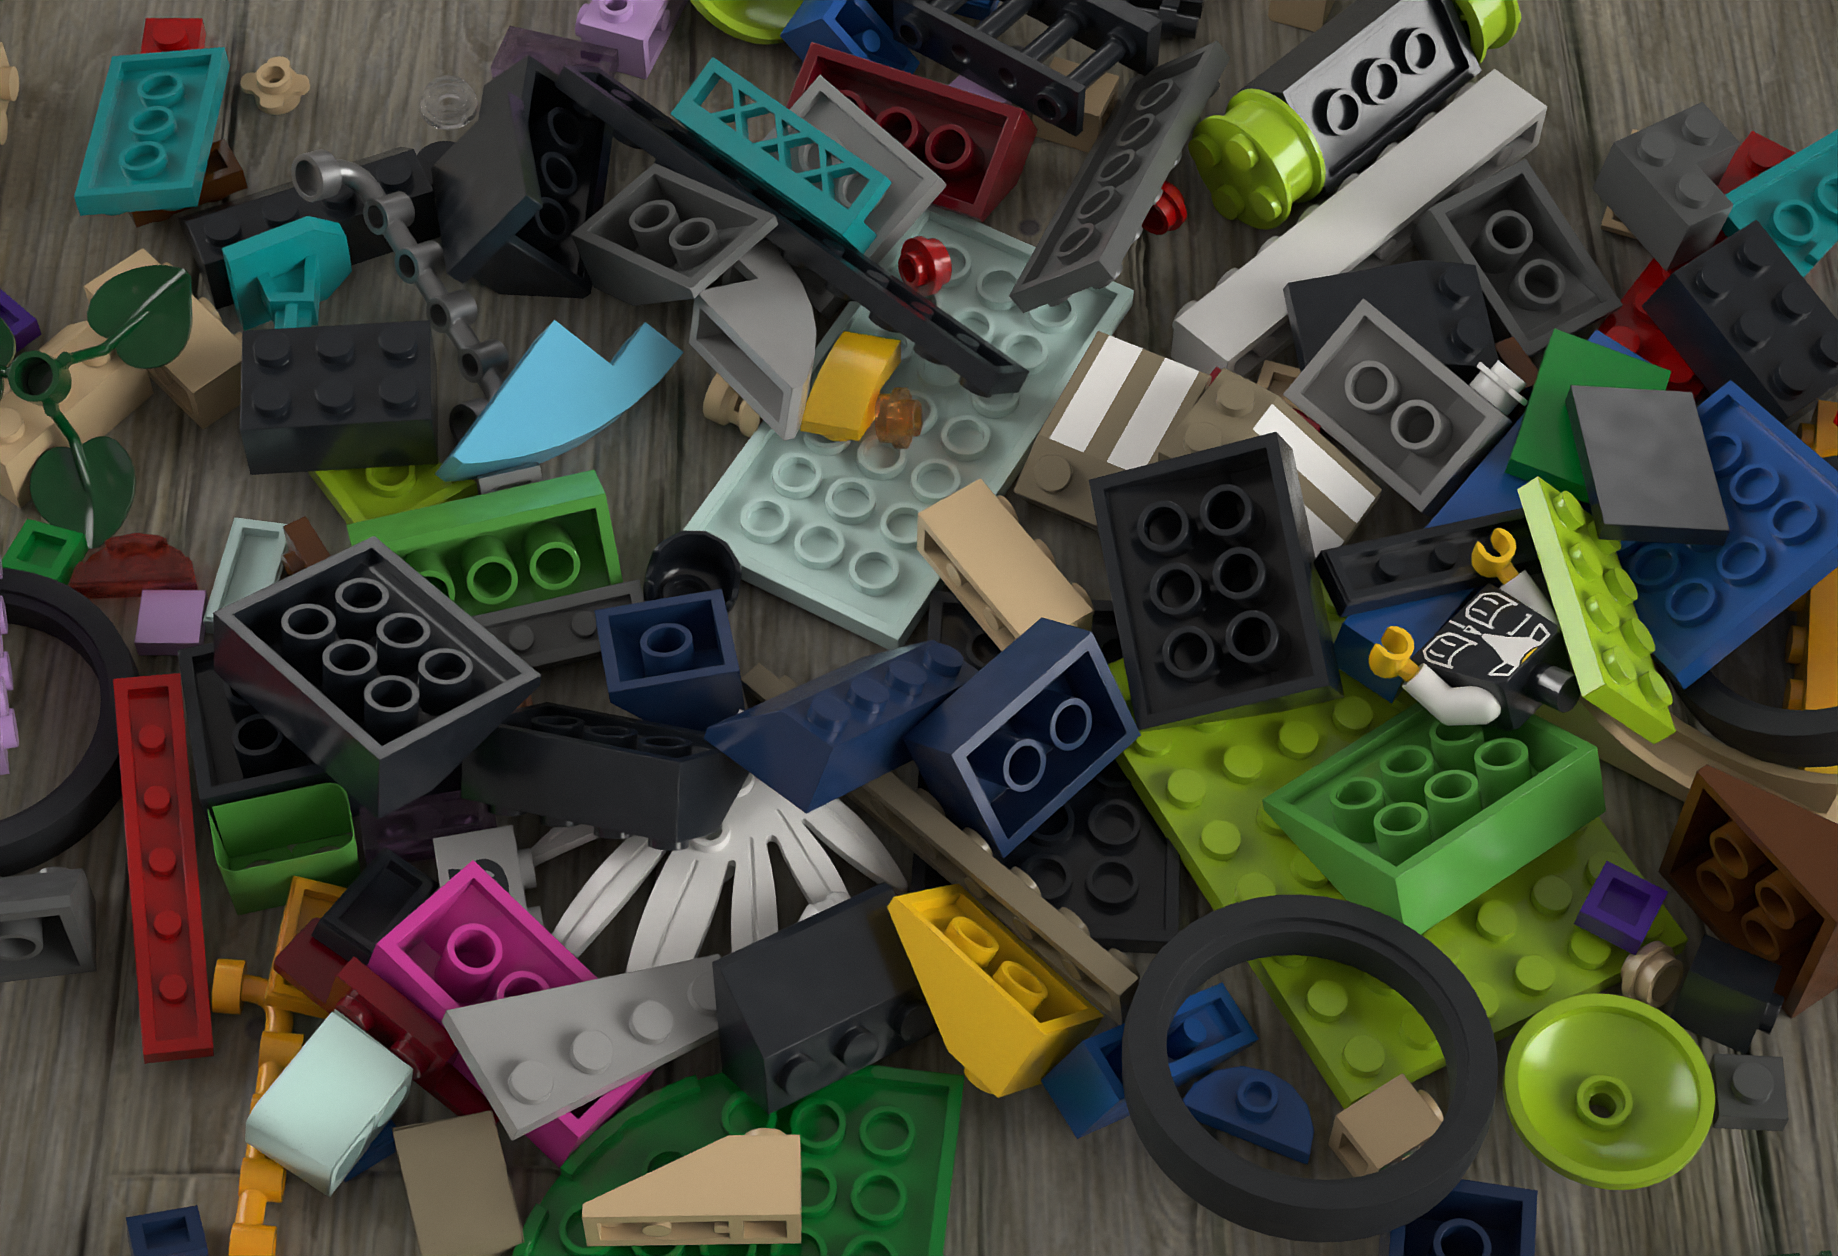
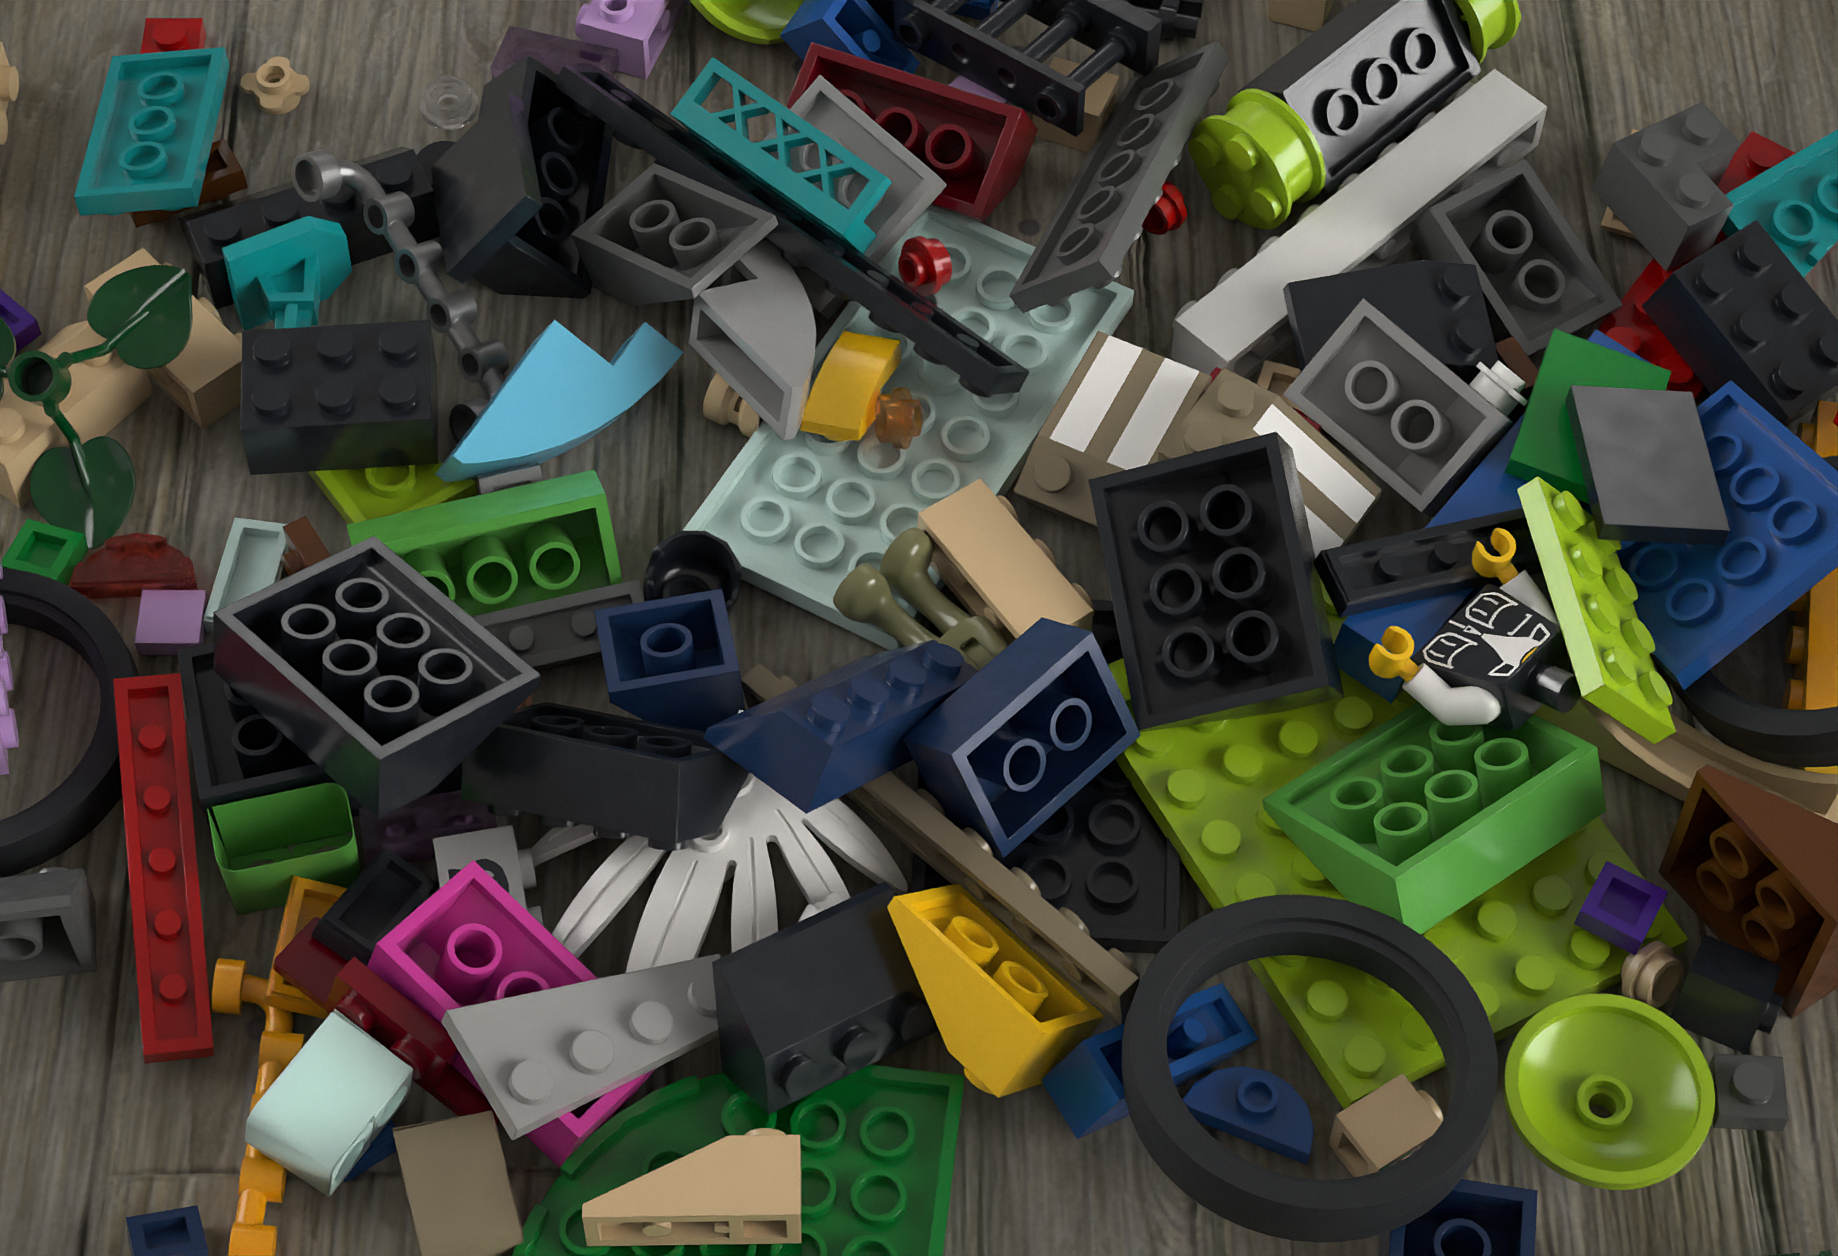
(904, 572): none -> olive piece

